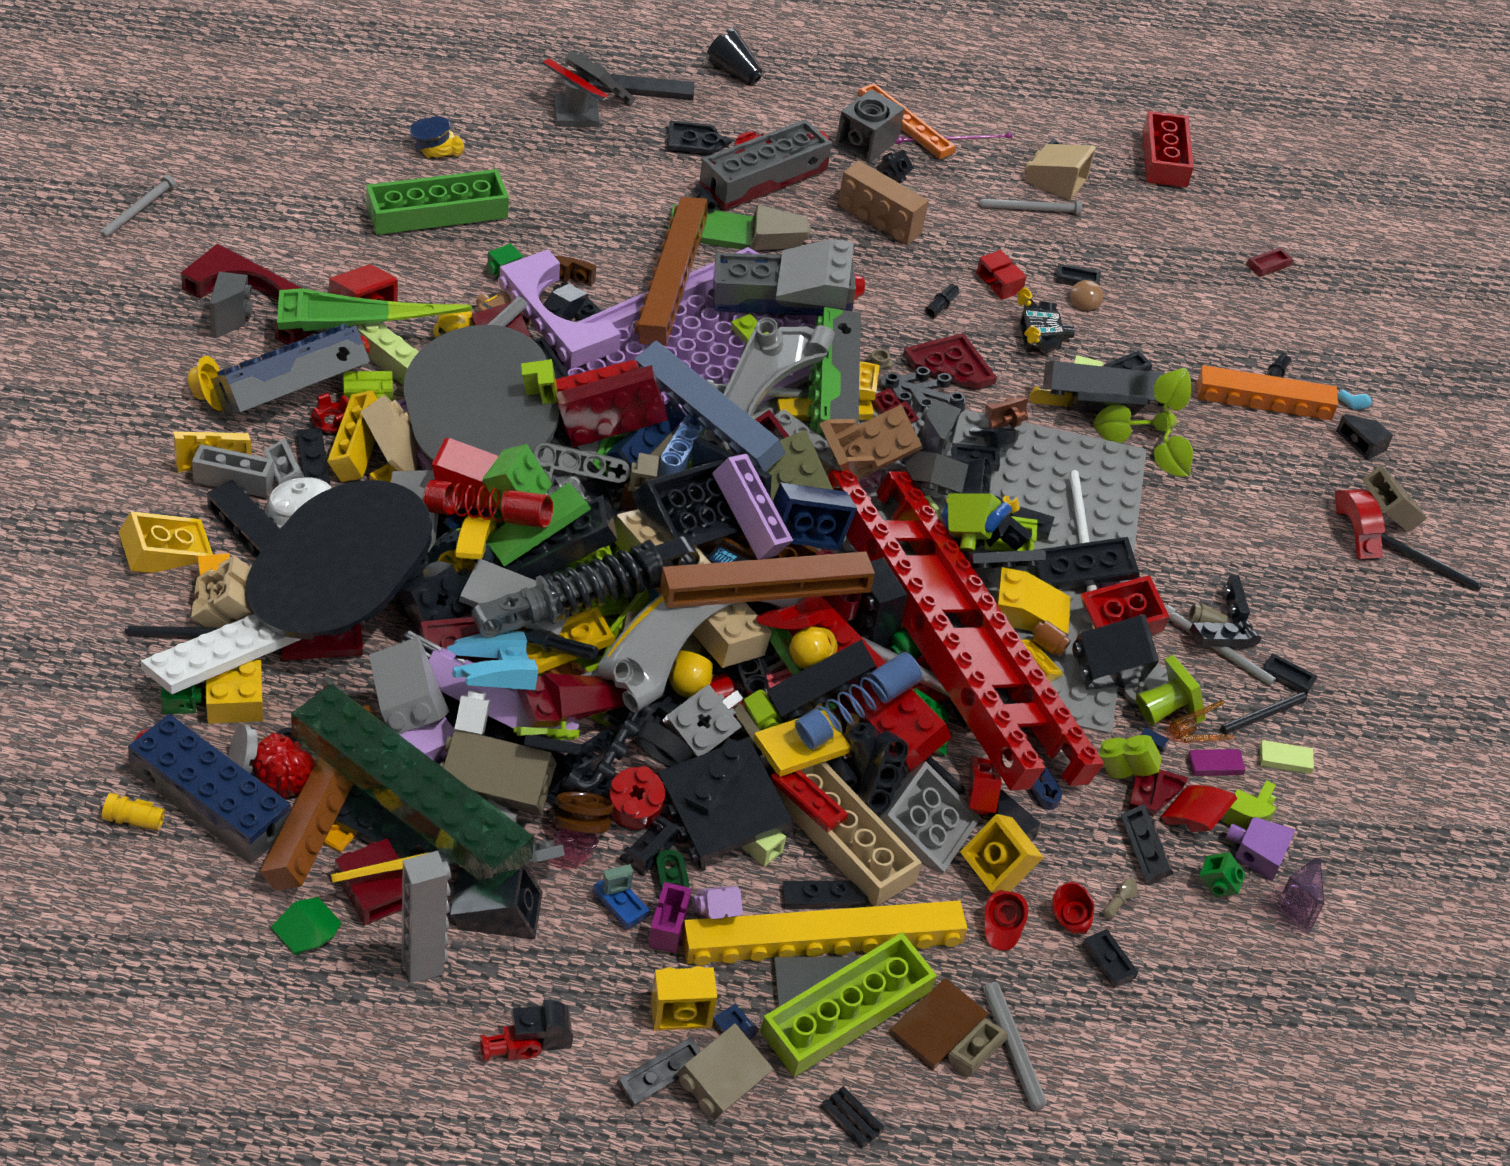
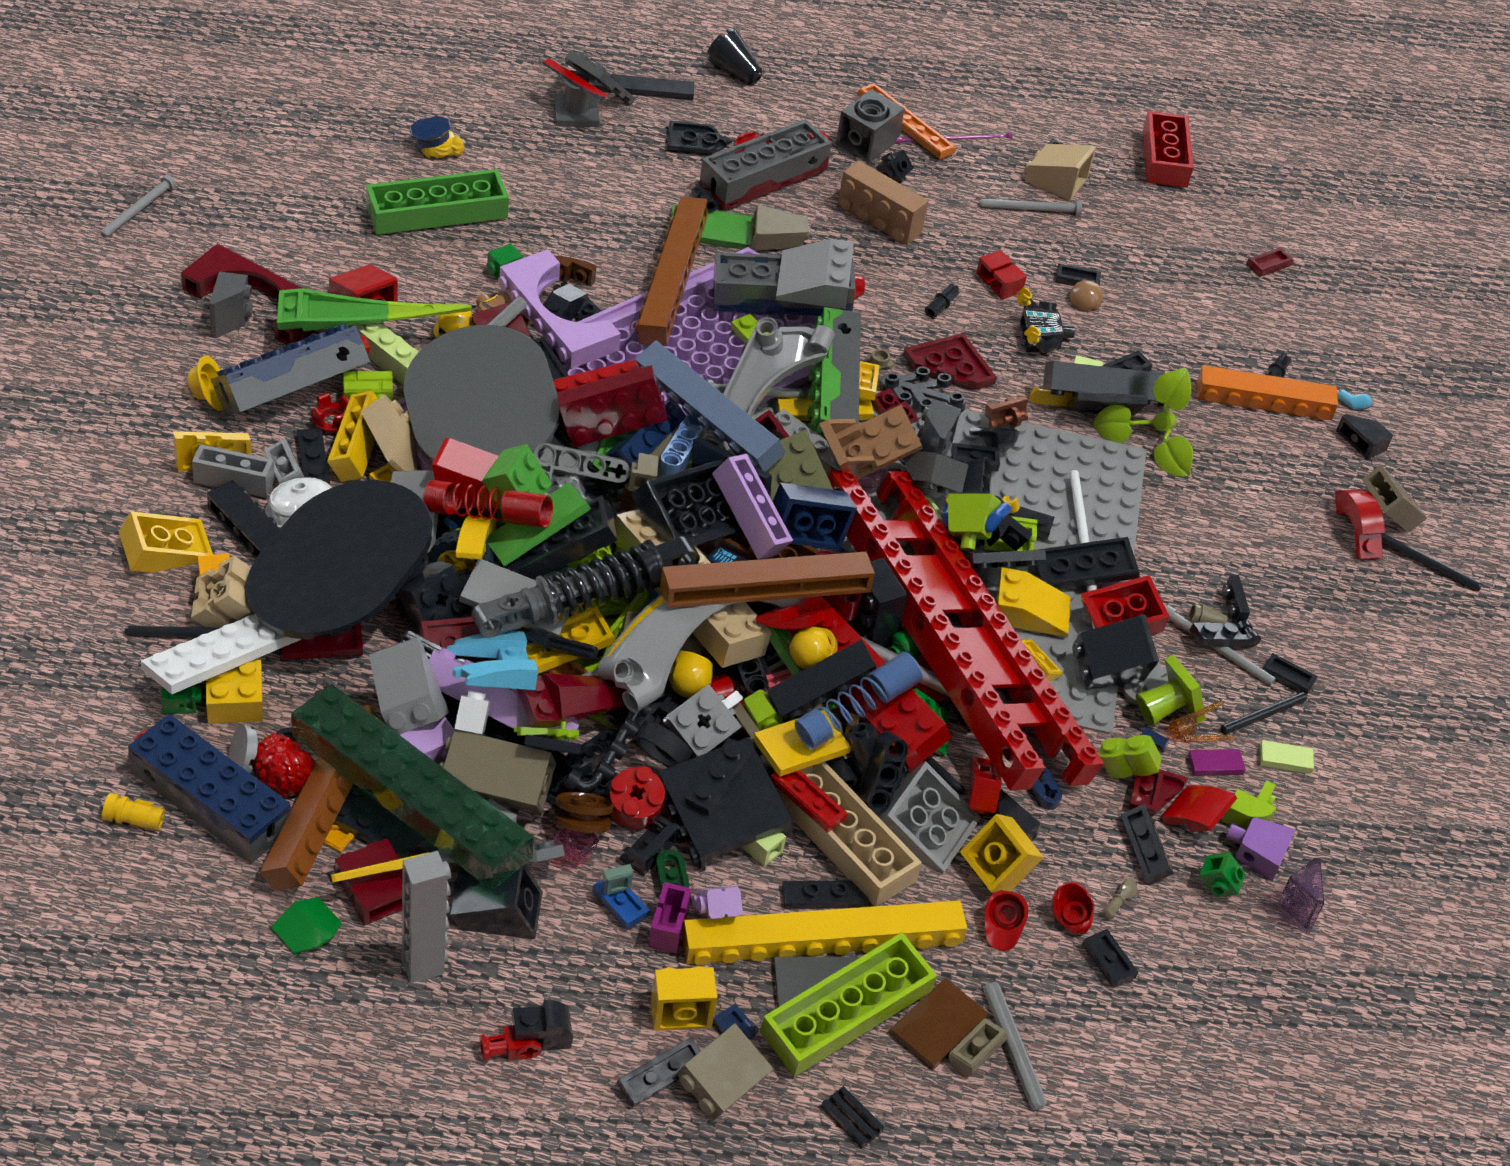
(540, 379): lime piece -> none
(1050, 638): dark orange brick -> none

